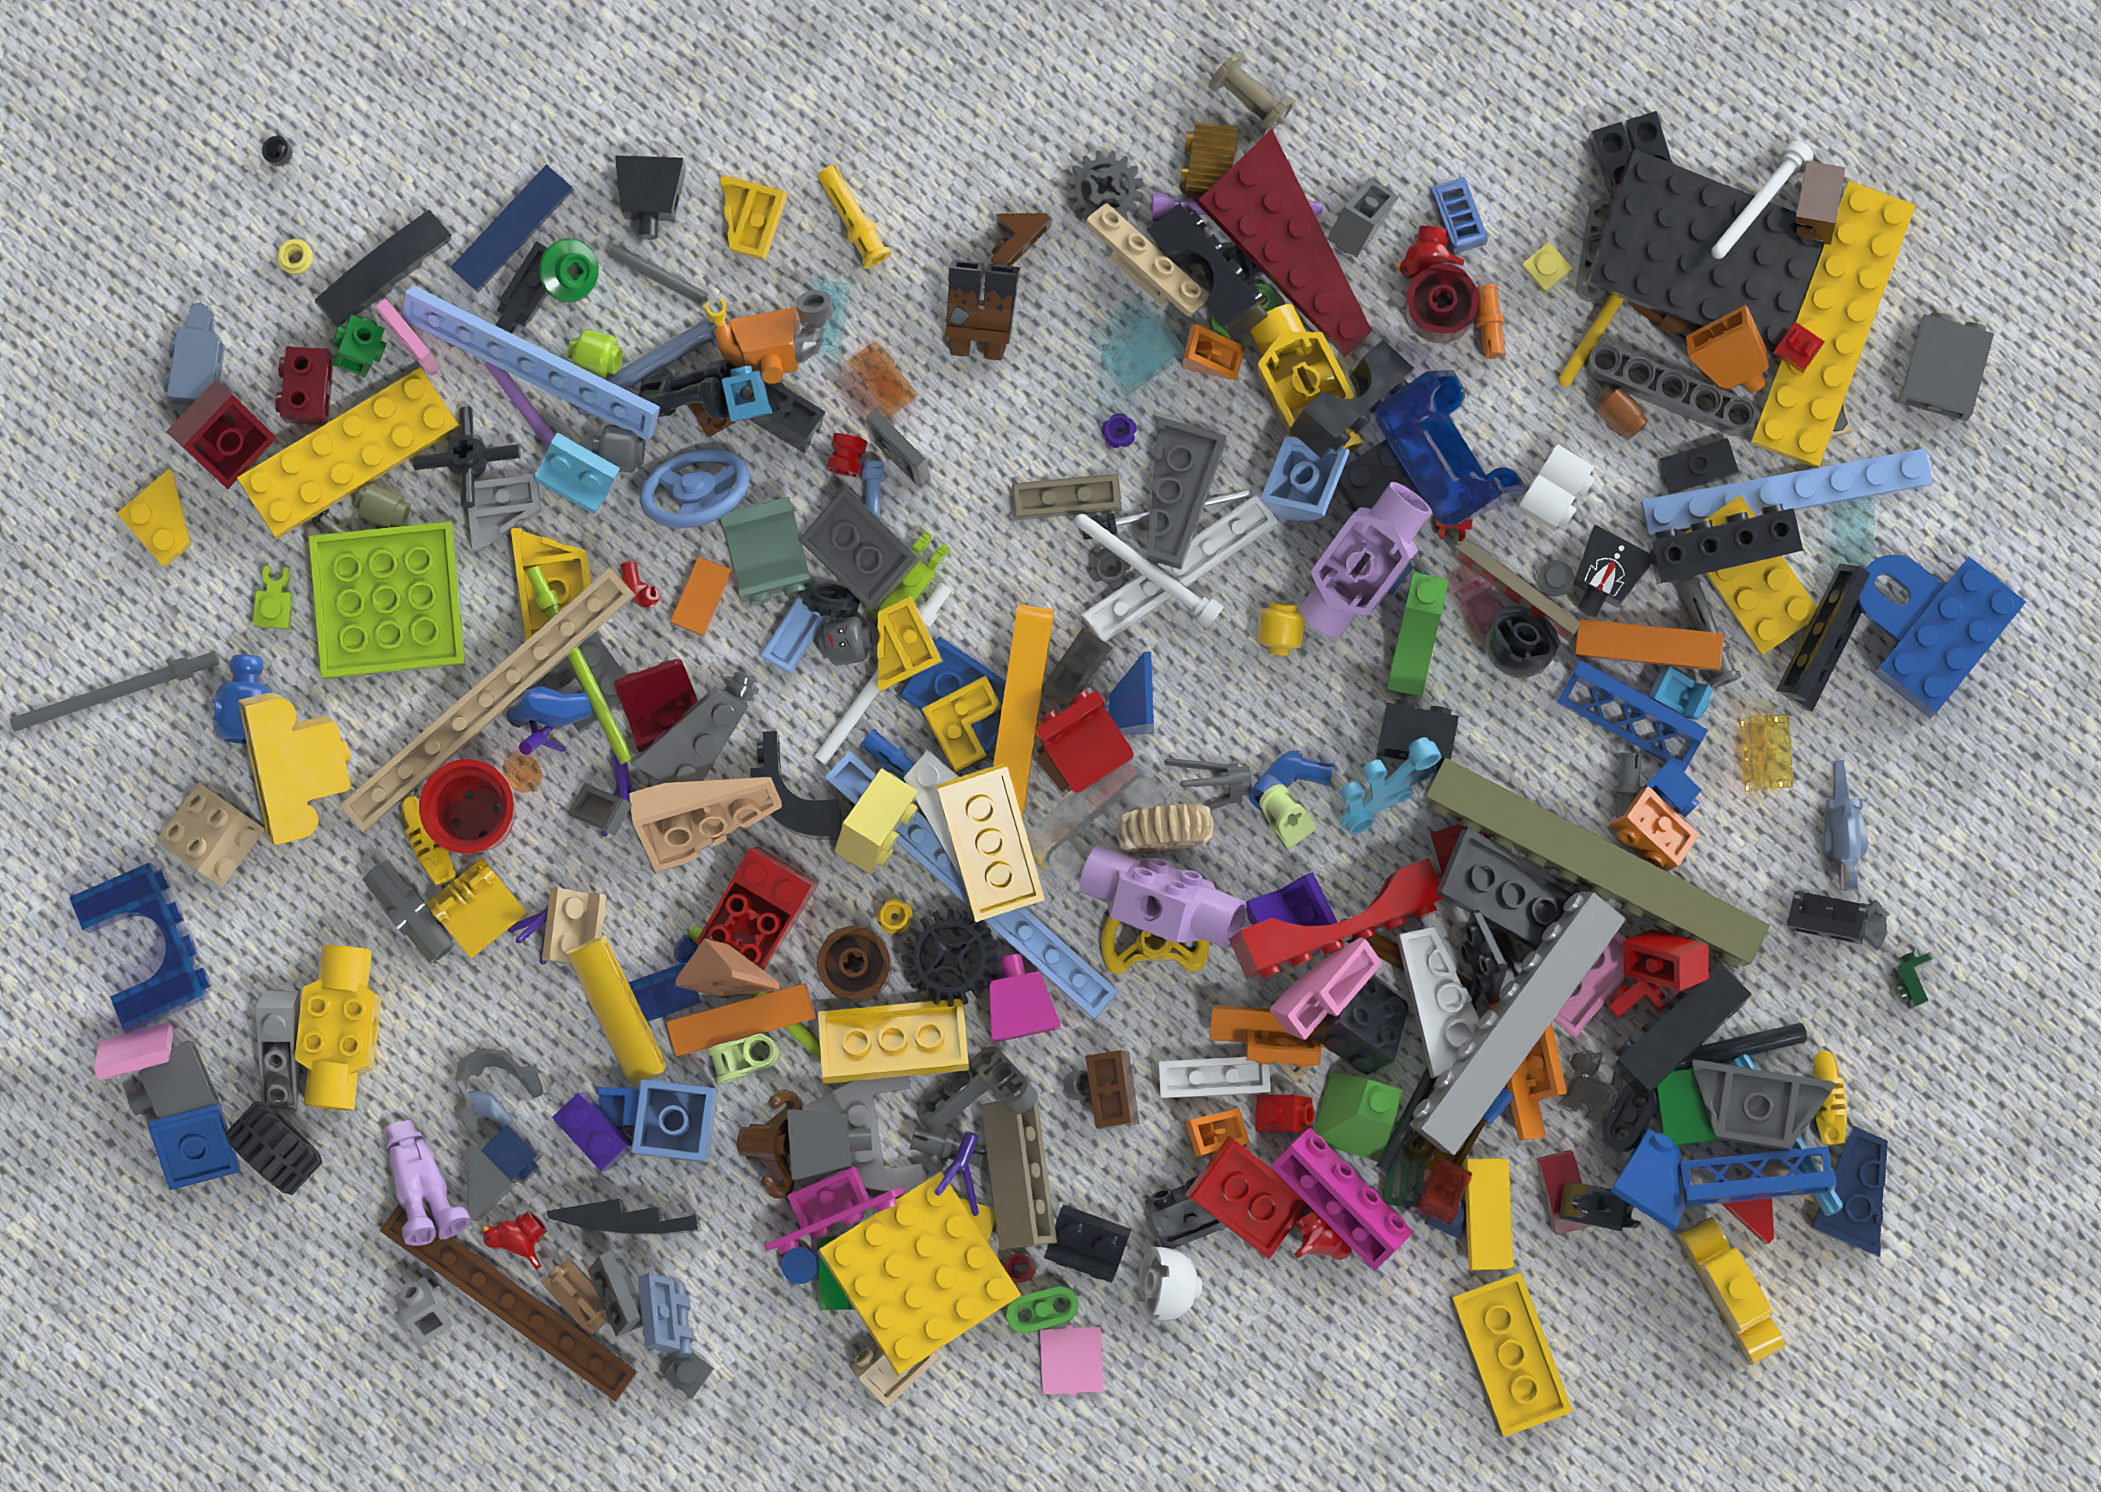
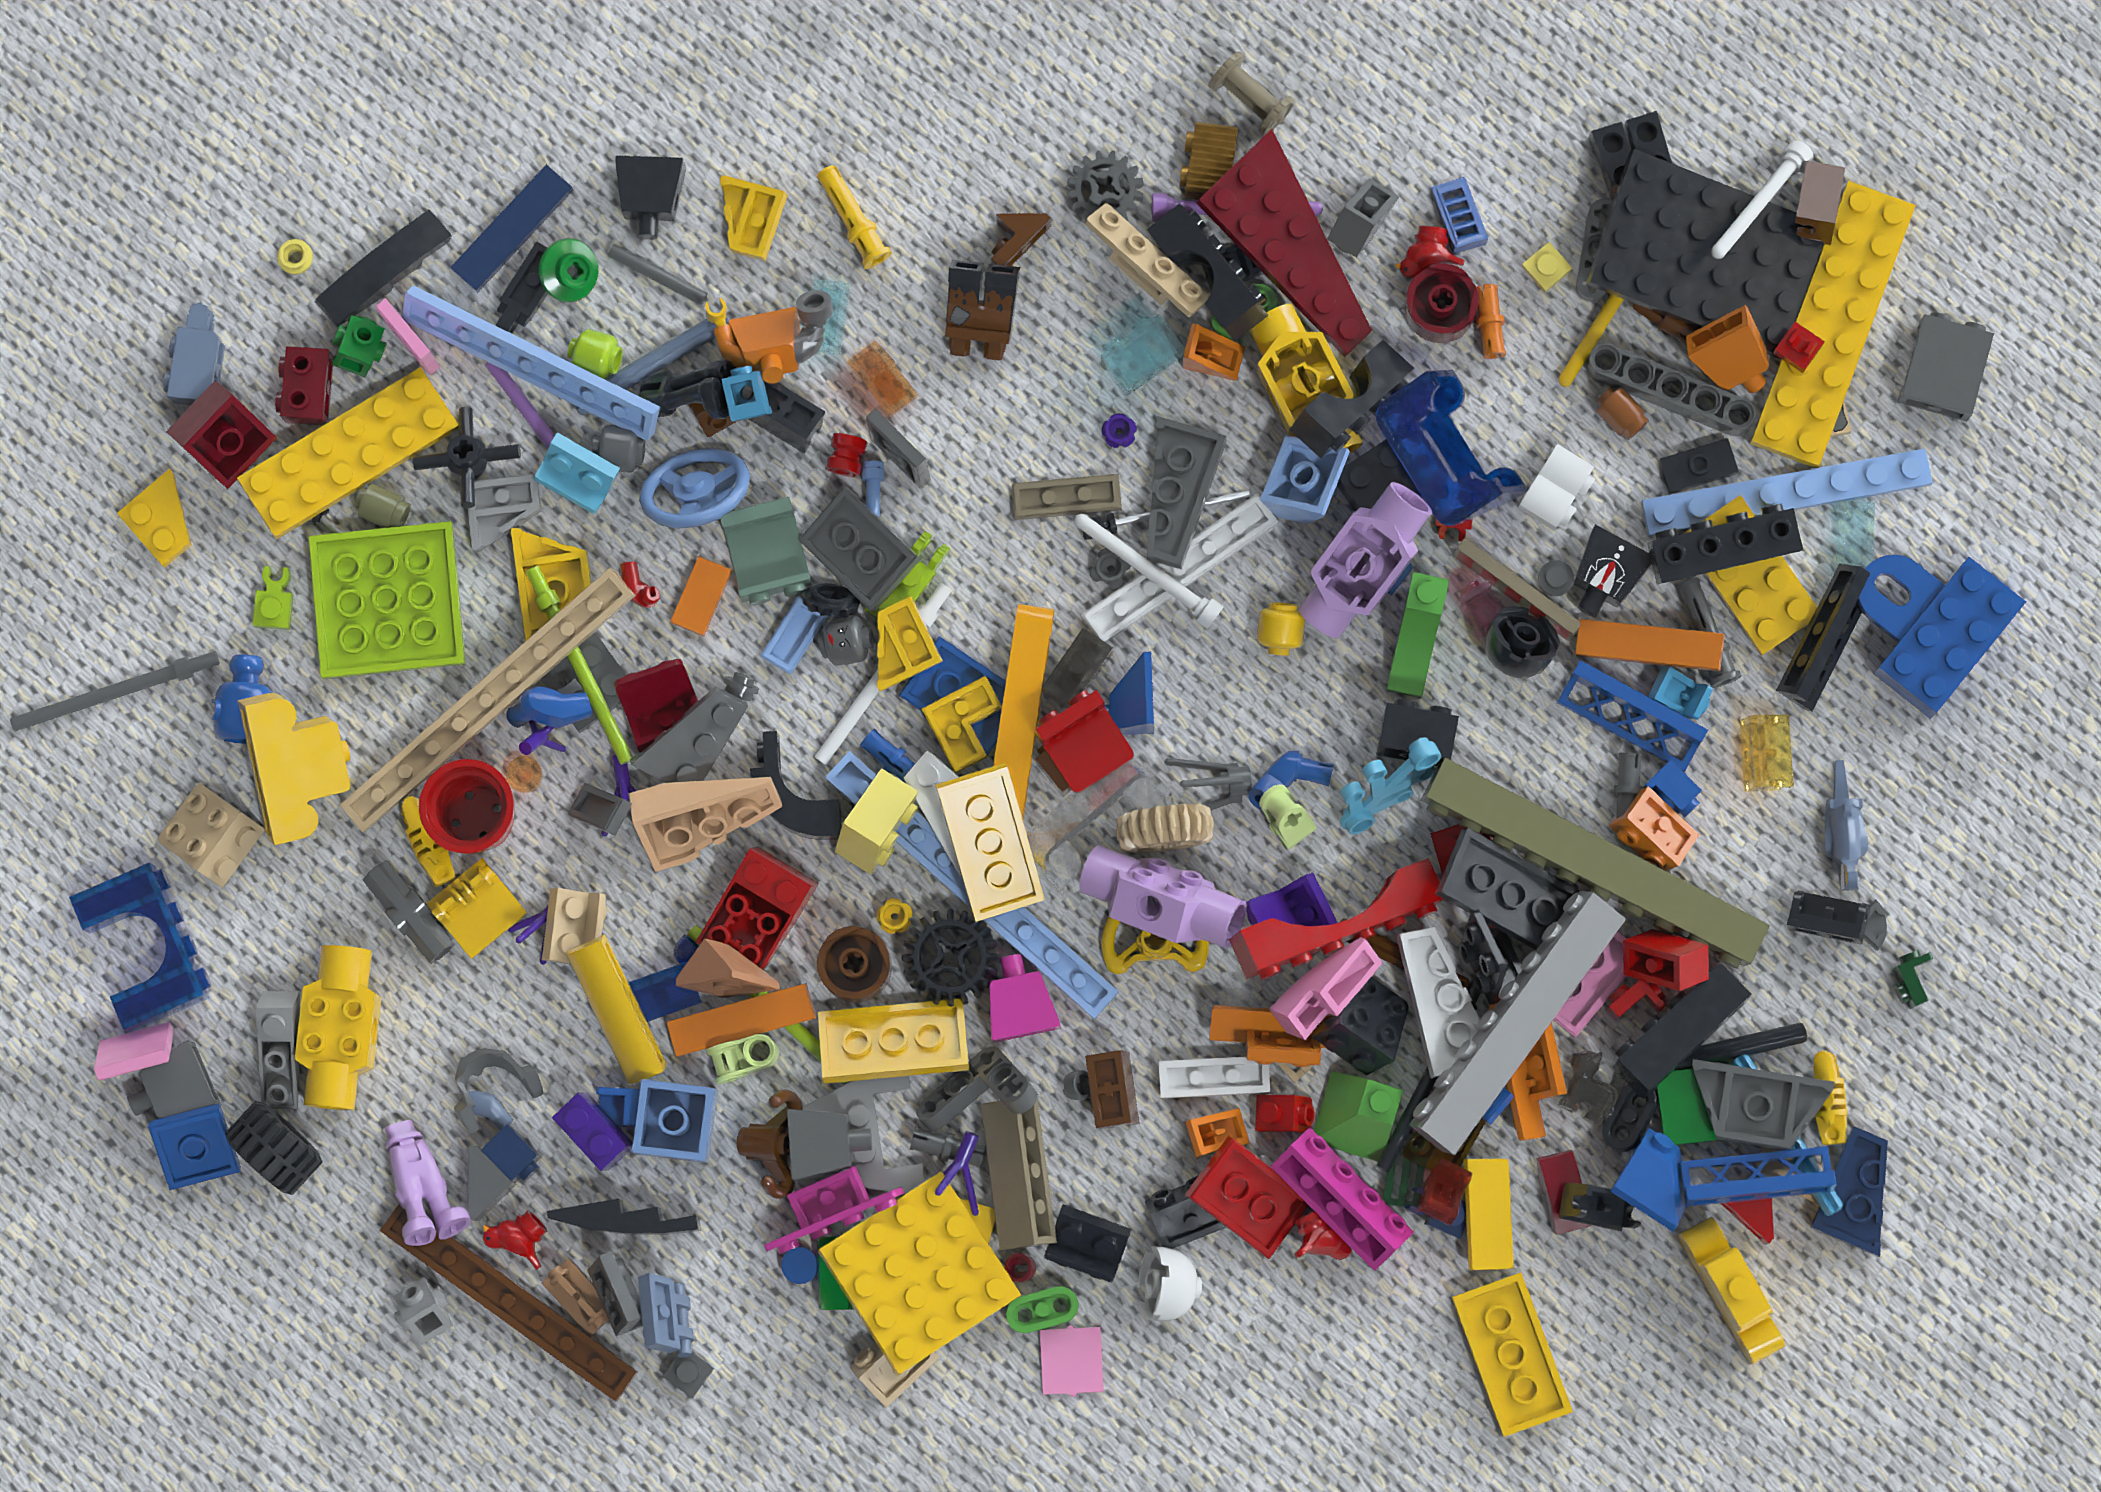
(272, 150): black hinge -> none

